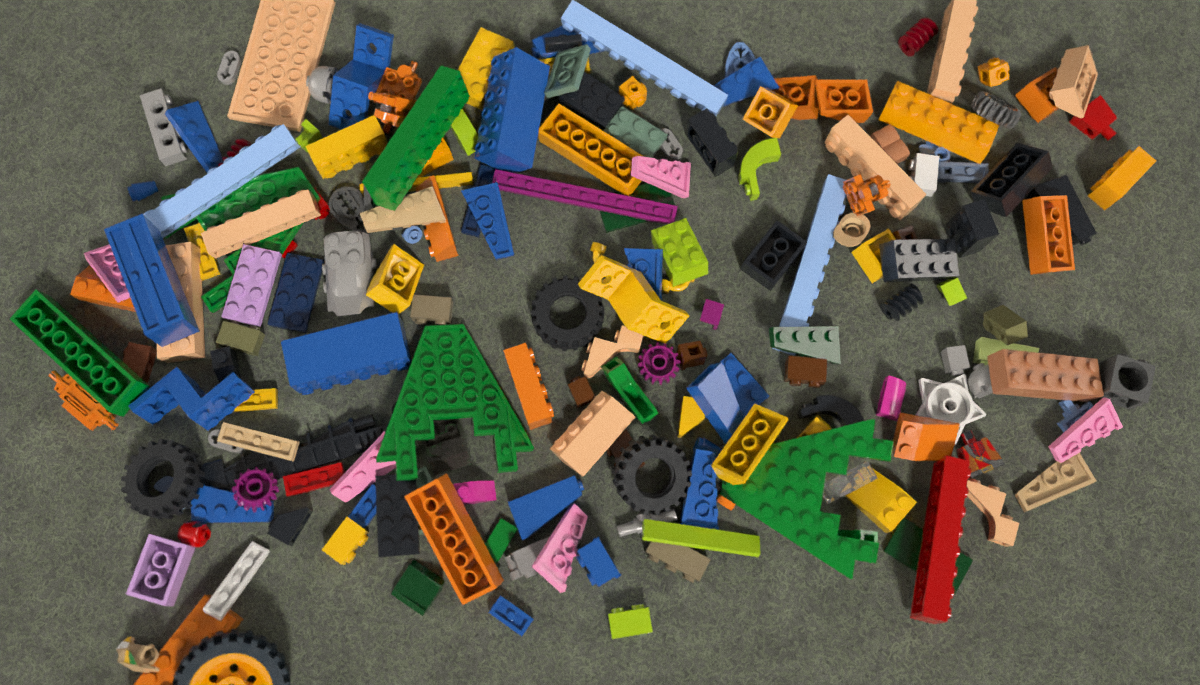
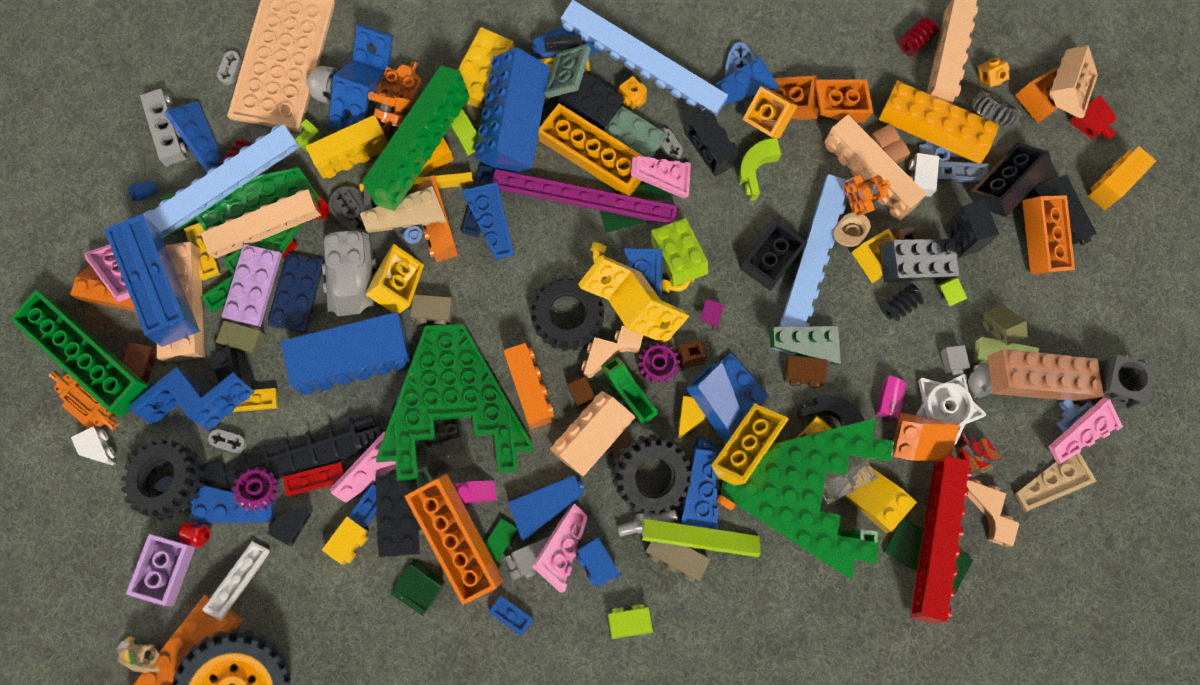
(93, 445): none -> white slope
(258, 441): tan plate -> none

